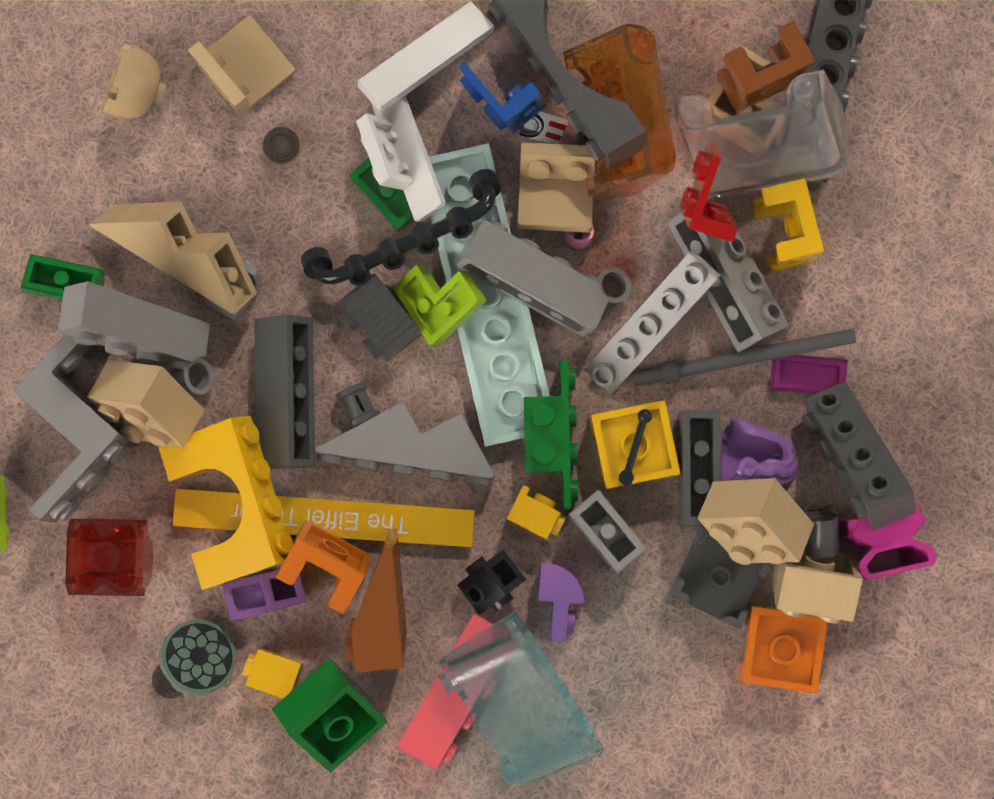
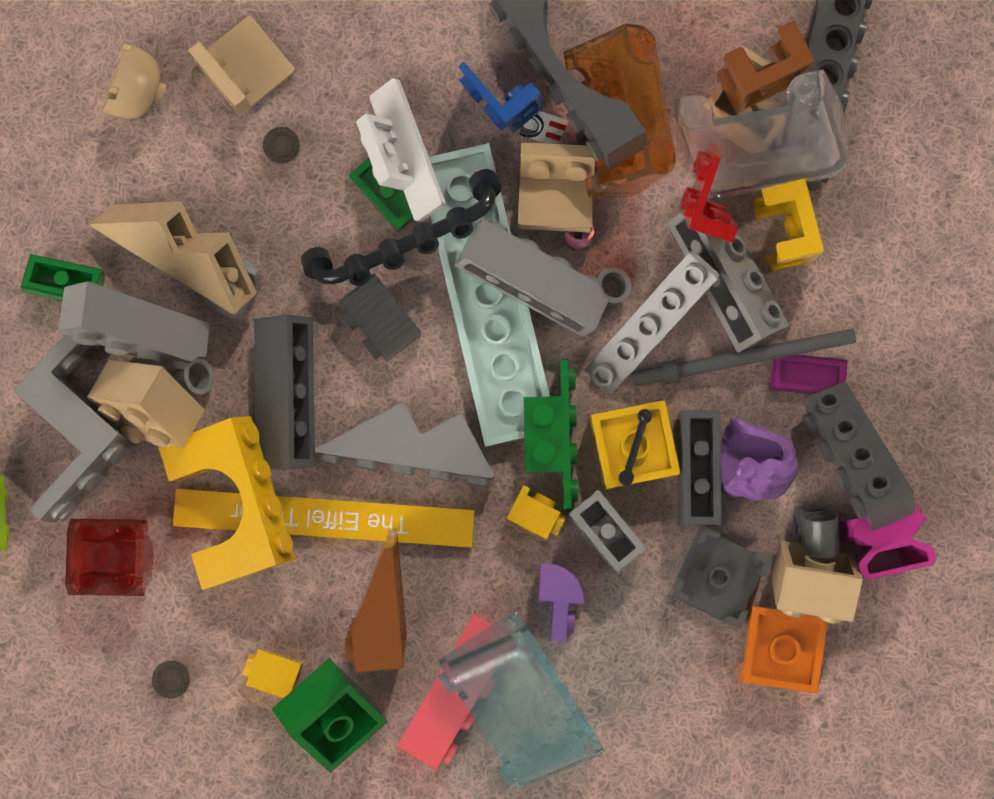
(197, 657): tile -> none
(260, 595): medium lavender brick -> none
(331, 555): orange panel -> none
(357, 404): dark grey bush -> none
(425, 56): white tile -> none
(438, 310): lime plate -> none
(485, 587): black brick -> none
(756, 521): tan brick -> none

